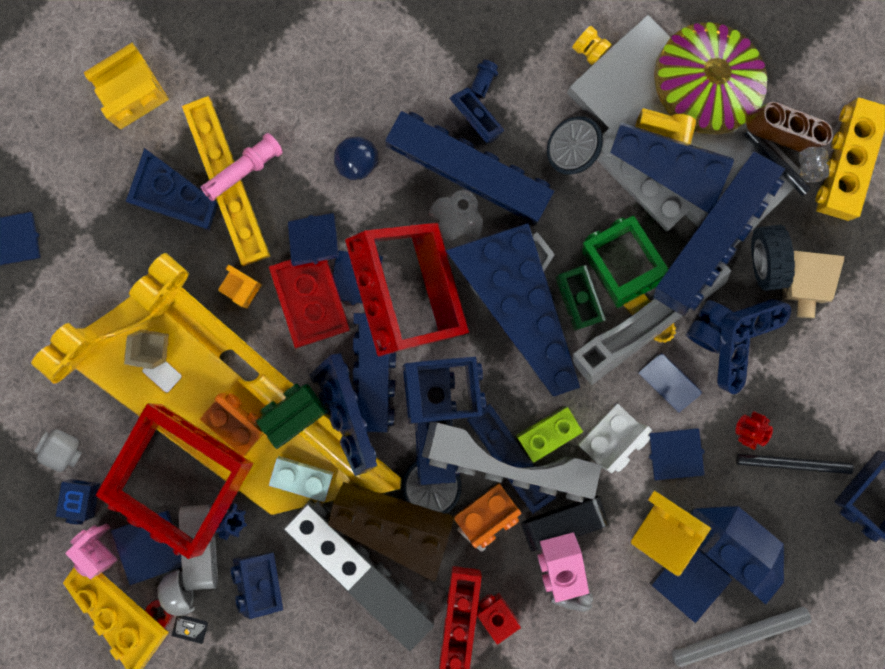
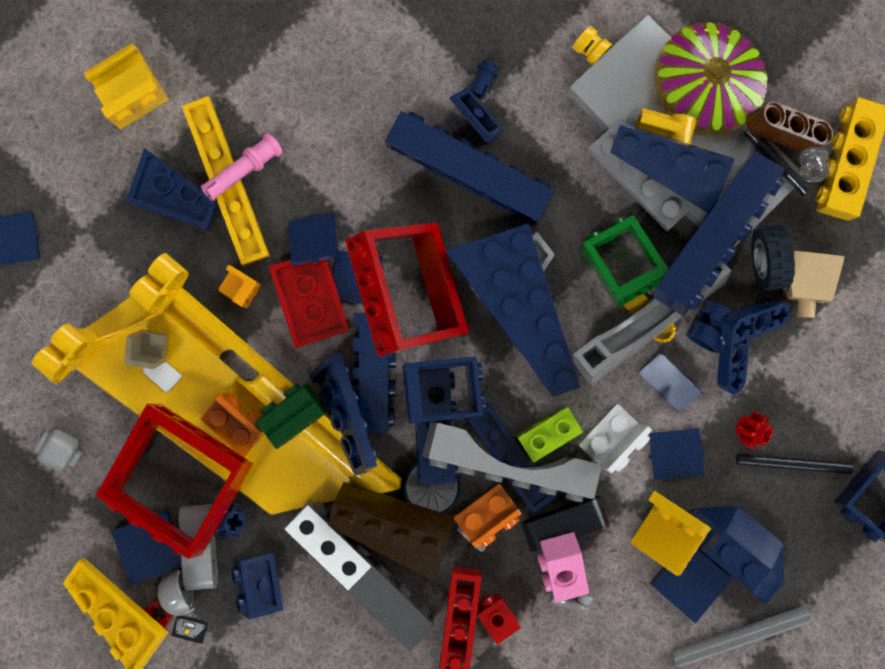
(77, 501): dark blue brick -> none
(89, 553): bright pink bracket -> none
(301, 478): light aqua plate -> none
(355, 158): dark blue hair -> none
(456, 220): clear plate -> none
(574, 145): light grey wheel -> none
(580, 298): dark green brick -> none

